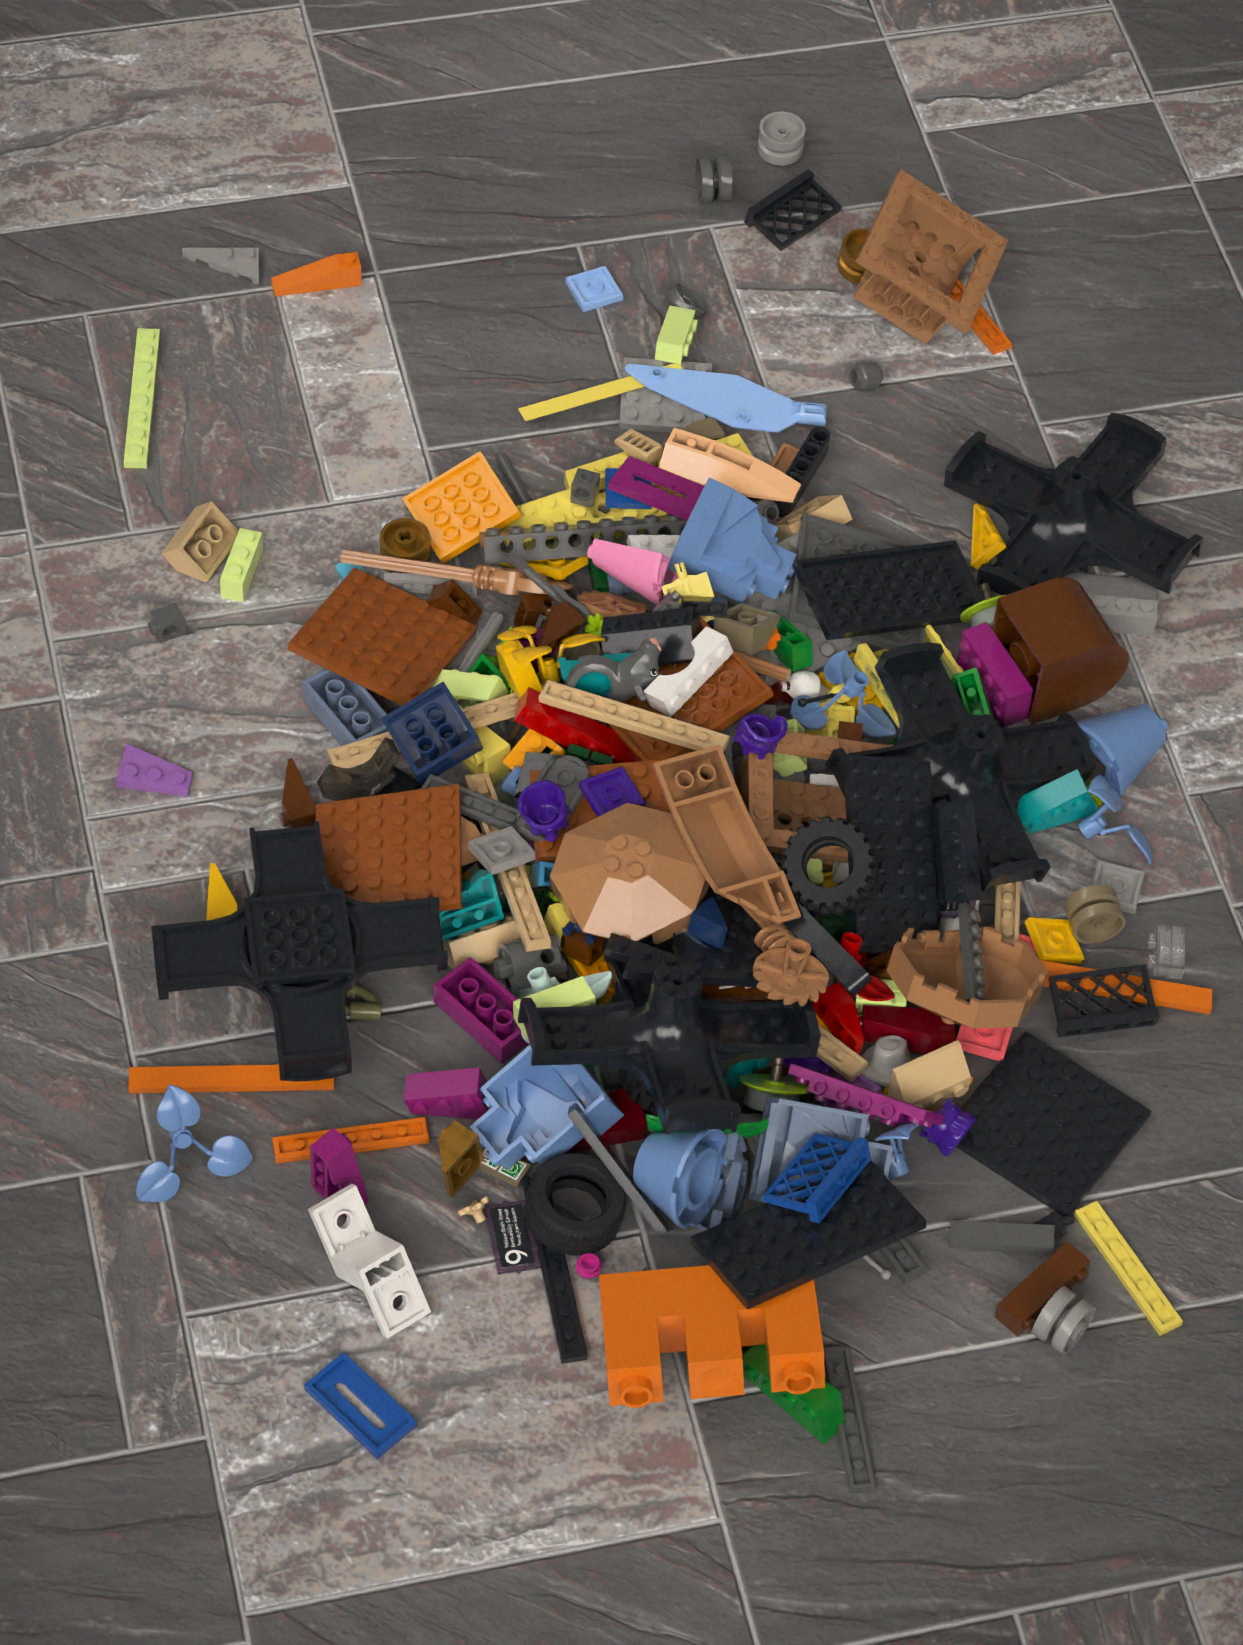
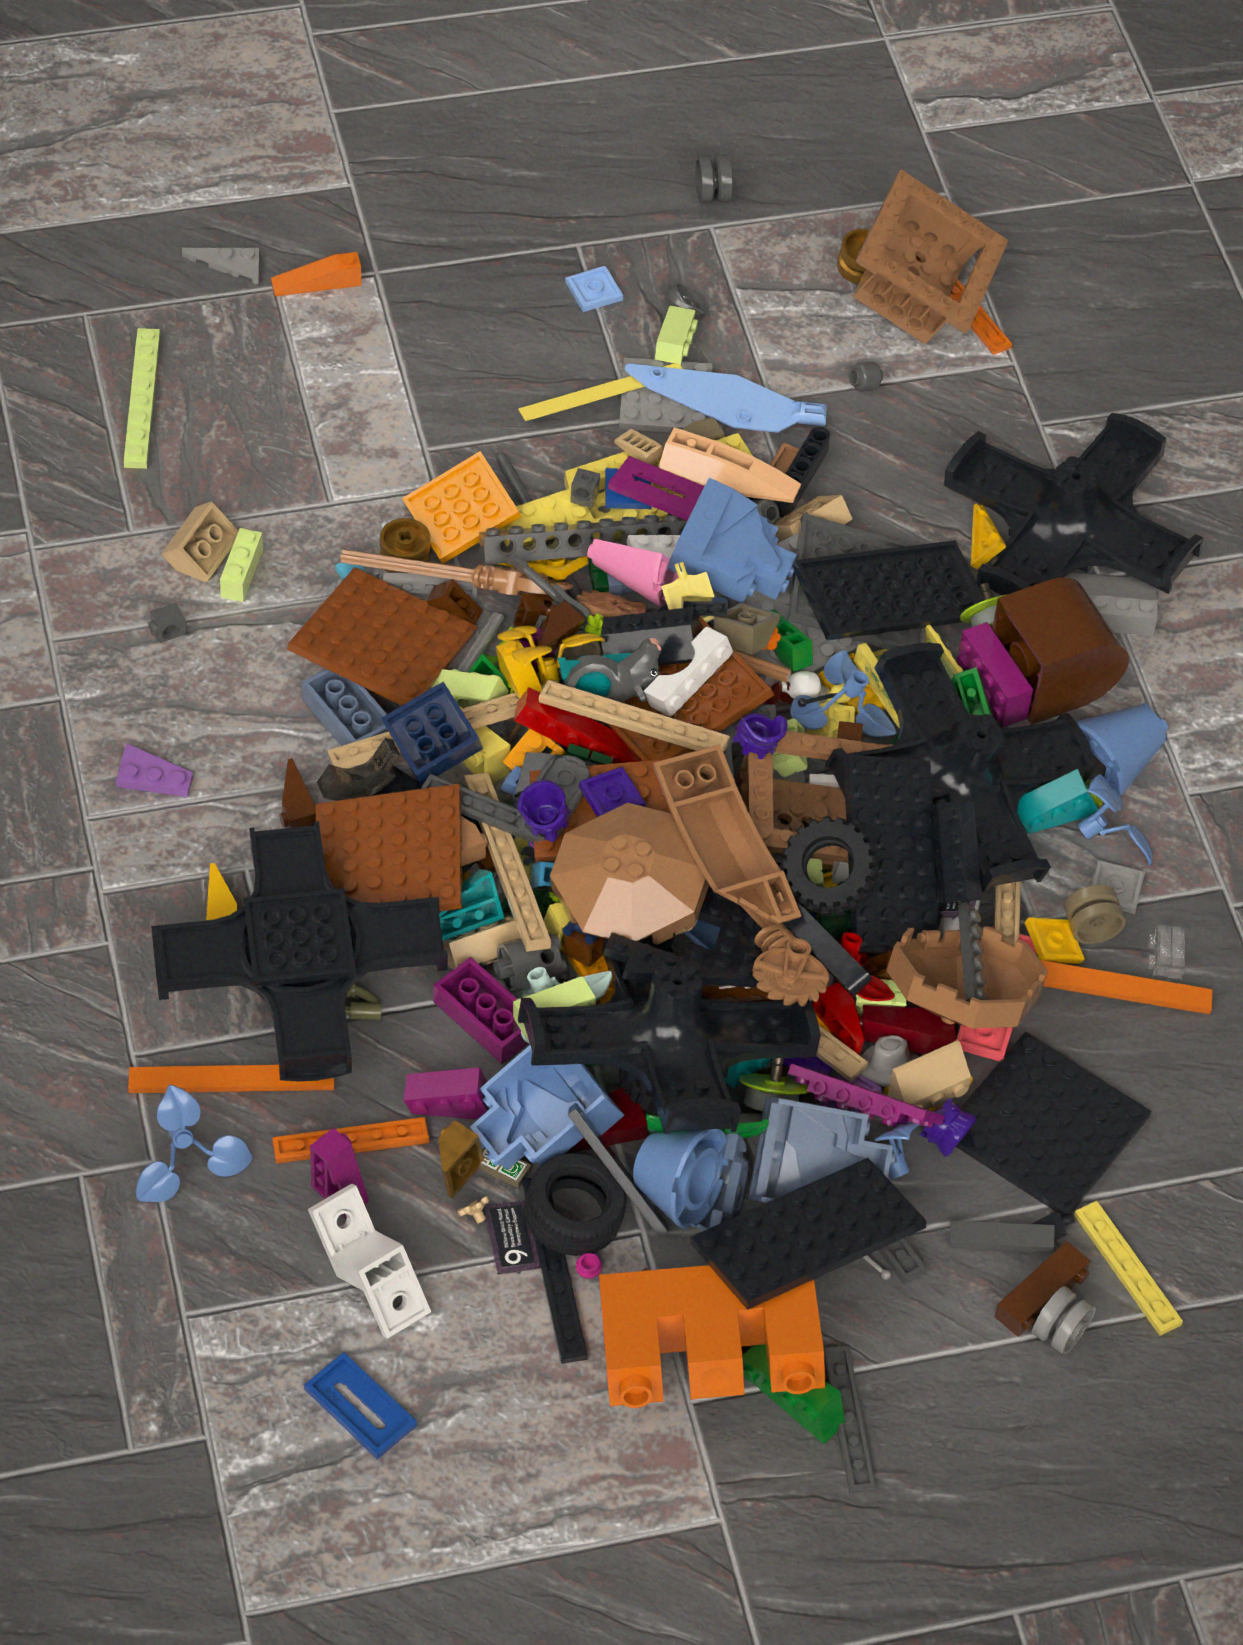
(501, 850): light grey plate -> none
(669, 602): dark grey piece -> none
(708, 923): dark blue slope -> none
(778, 201): black fence -> none
(781, 138): light grey wheel -> none
(834, 1181): blue fence -> none
(1112, 1019): black fence -> none

